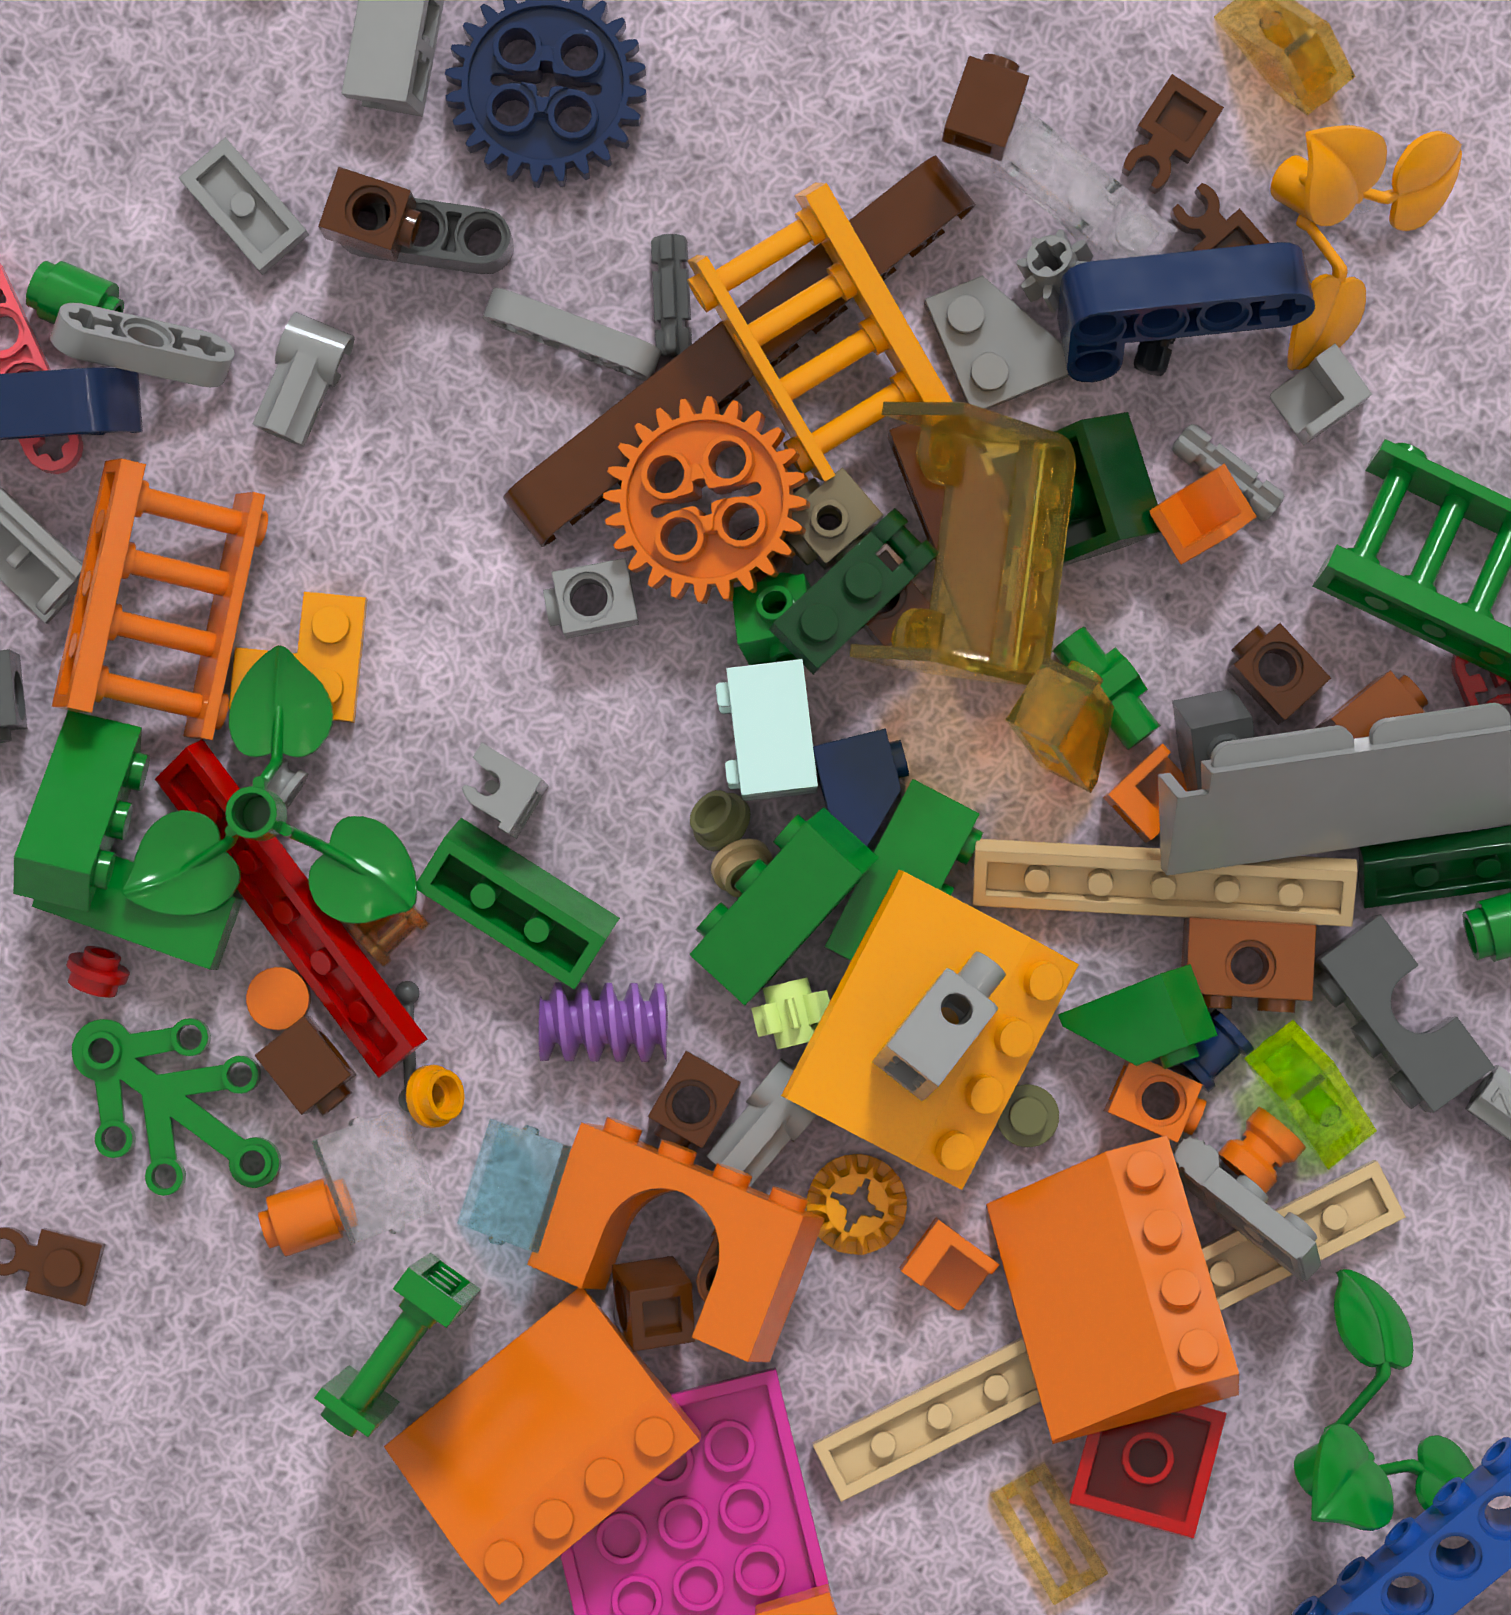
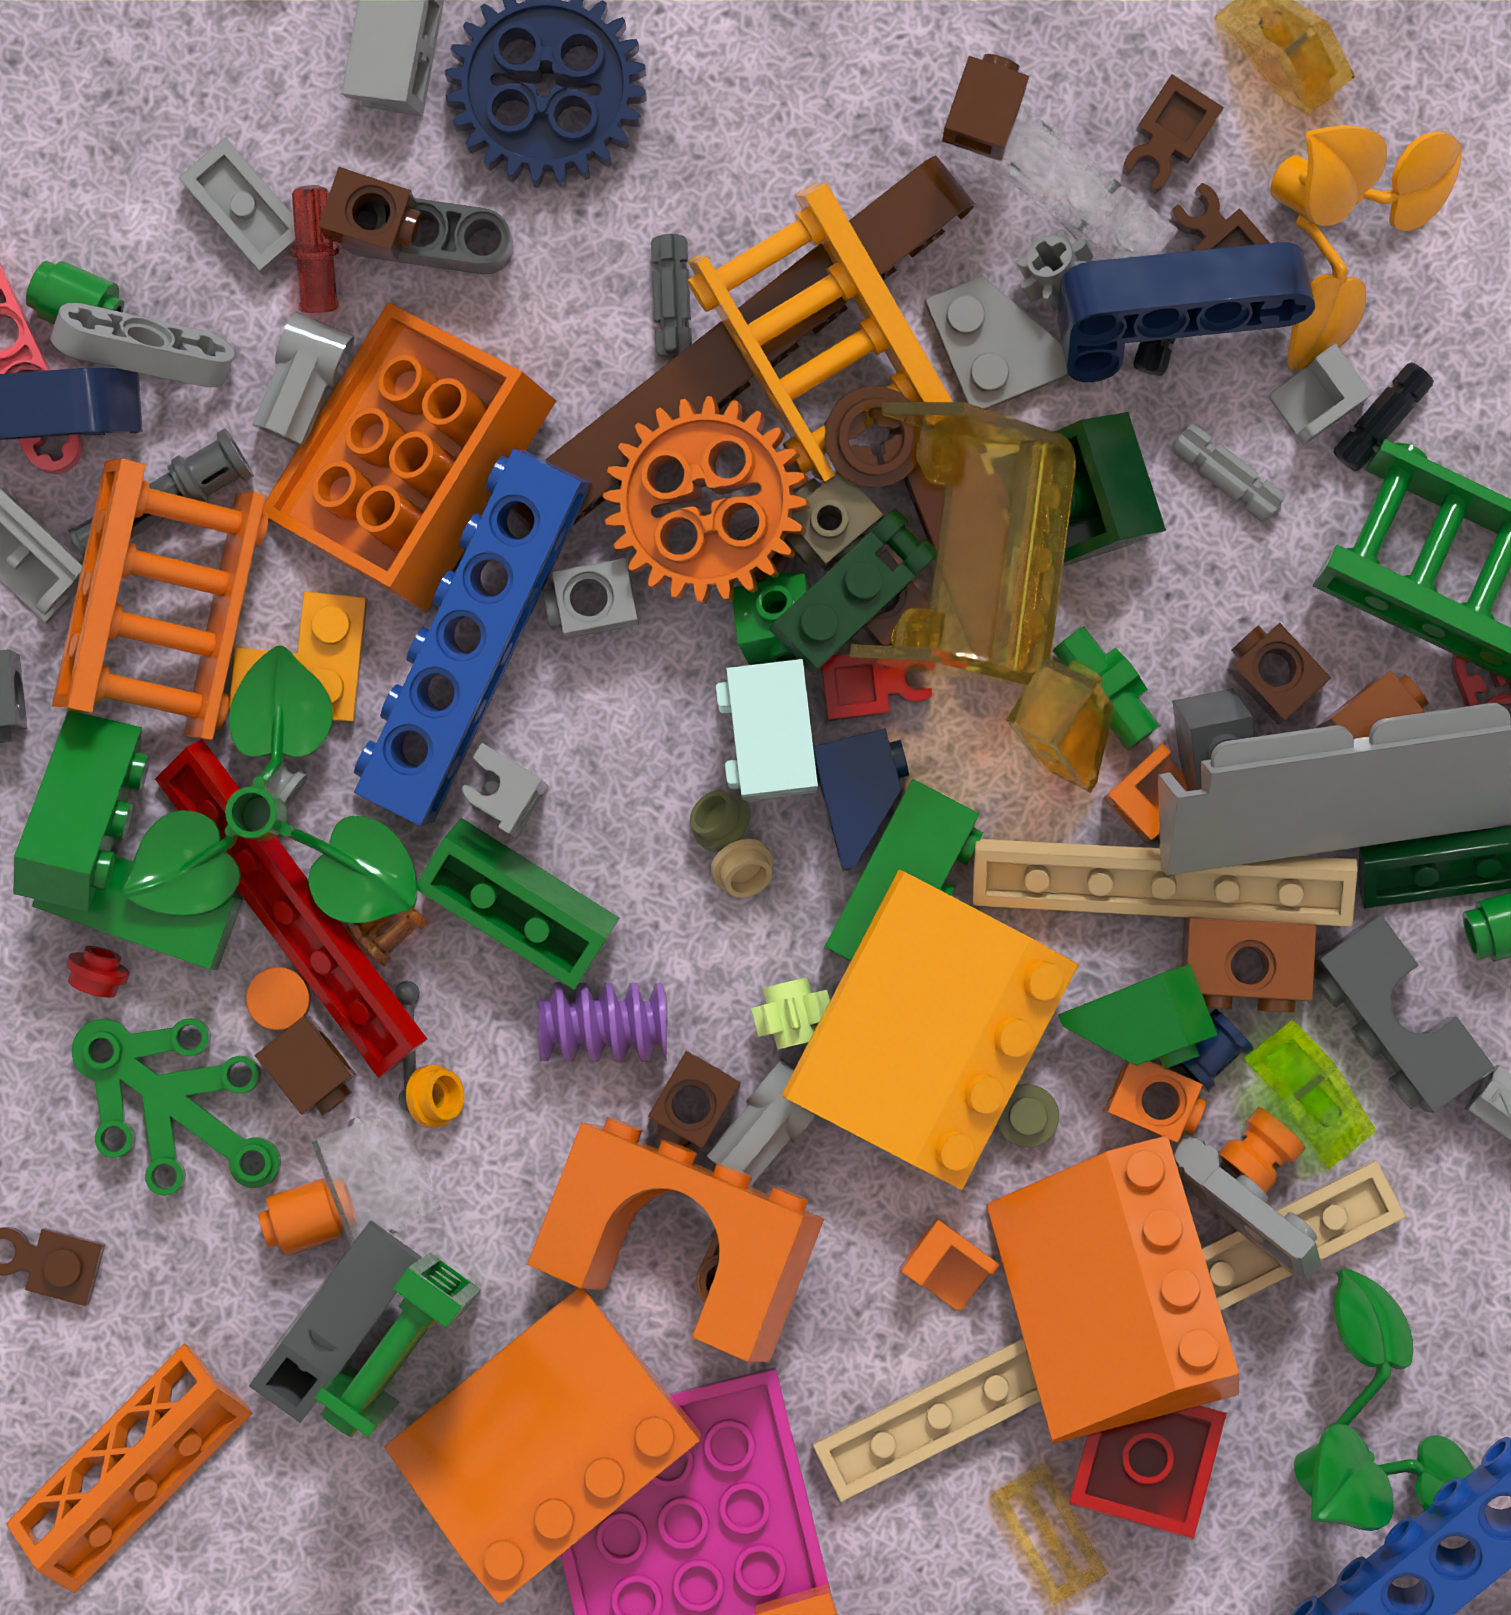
(133, 1478): none -> orange fence
(187, 477): none -> dark grey pin
(313, 251): none -> clear red axle
(333, 1321): none -> dark grey slope
(406, 454): none -> orange slope
(514, 1185): clear light blue piece -> none
(555, 502): none -> blue brick
(557, 327): light grey beam -> none
(653, 1303): reddish brown brick -> none
(781, 903): green brick -> none
(857, 462): none -> reddish brown gear
(862, 688): none -> red plate
(885, 1193): light orange gear -> none
(929, 1045): light grey torso -> none
(1202, 514): orange panel -> none
(1383, 416): none -> black axle

